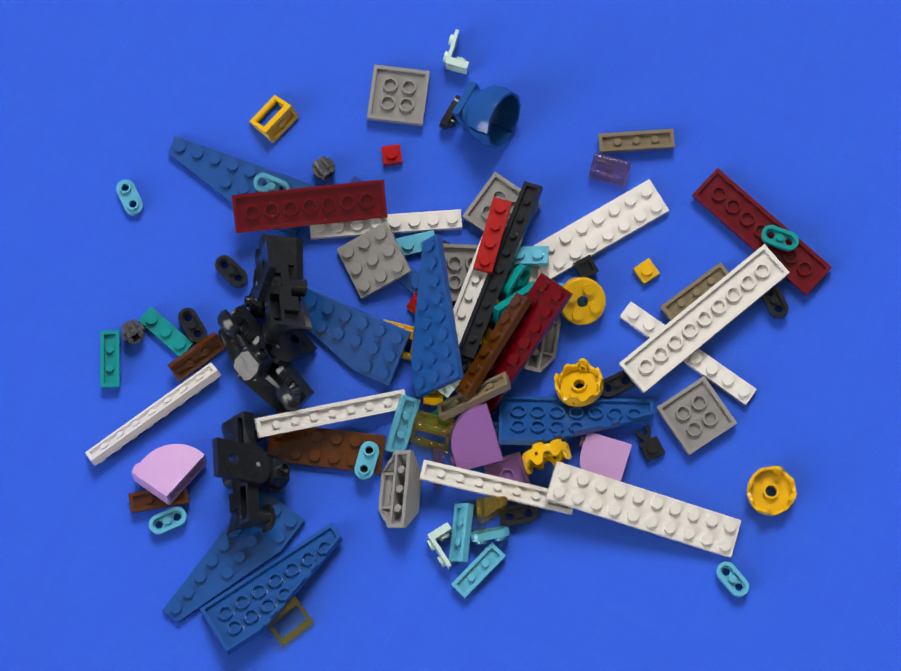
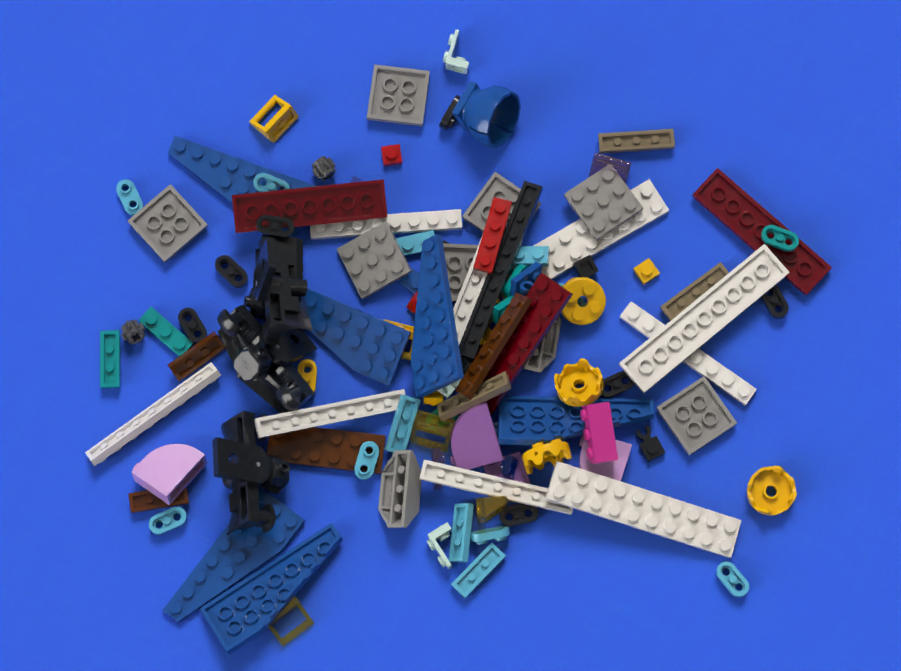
(167, 223): none -> light grey plate
(275, 225): none -> black plate
(310, 377): none -> yellow plate
(509, 466): none -> clear blue plate
(525, 279): none -> blue plate
(599, 432): none -> dark pink brick
(603, 202): none -> light grey plate

